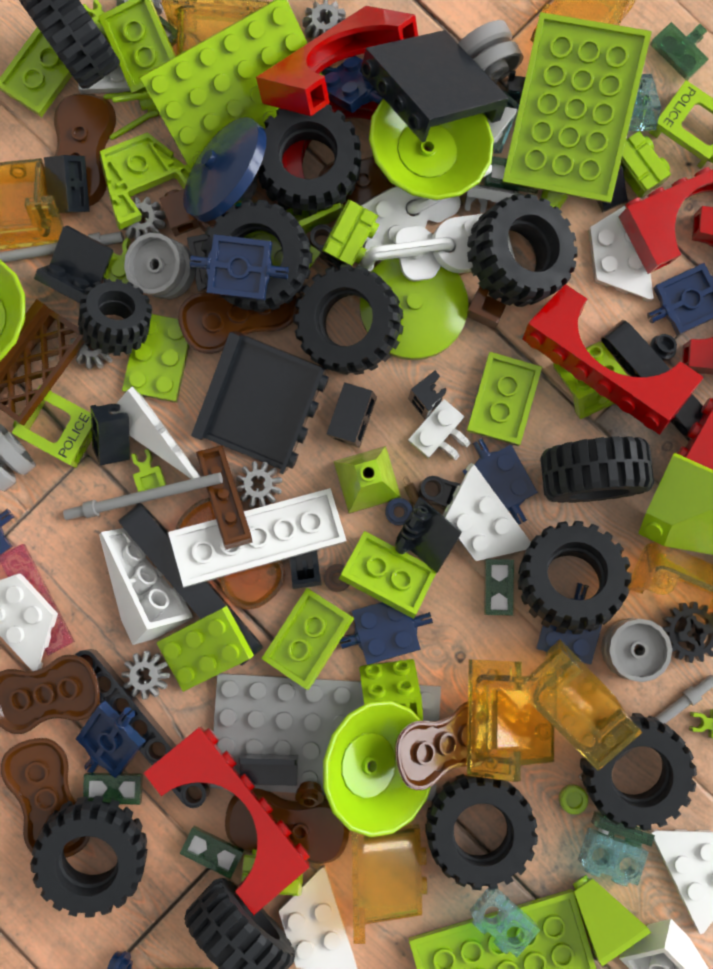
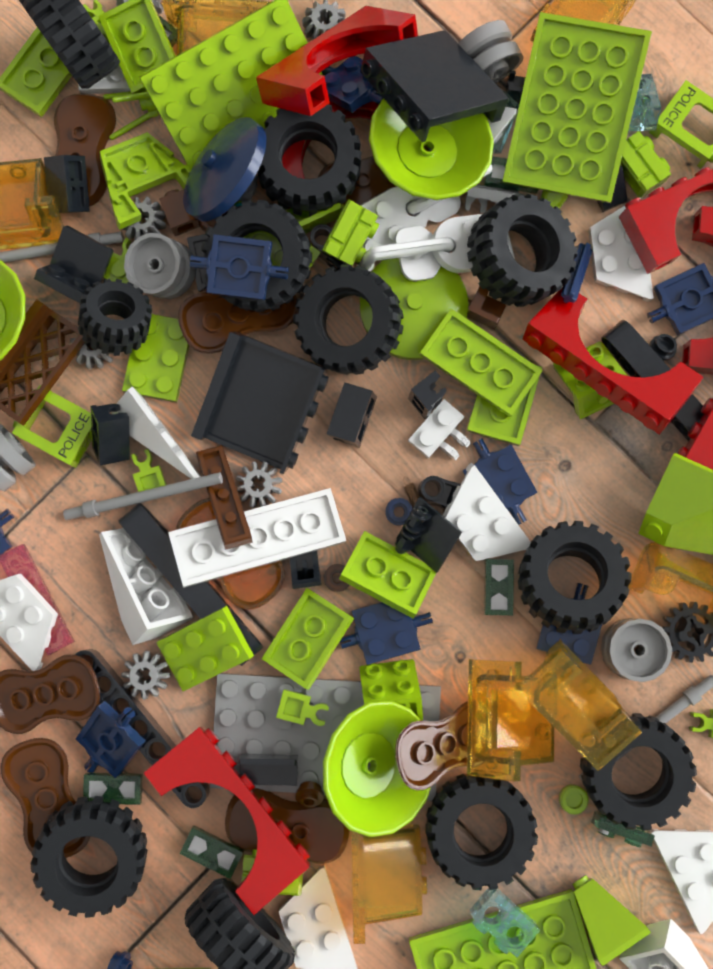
(296, 707): none -> lime plate
(367, 492): lime slope -> none
(480, 362): none -> lime plate
(572, 288): none -> dark blue axle
(597, 469): black tyre -> none
(614, 852): clear light blue brick -> none
(681, 50): clear green plate -> none

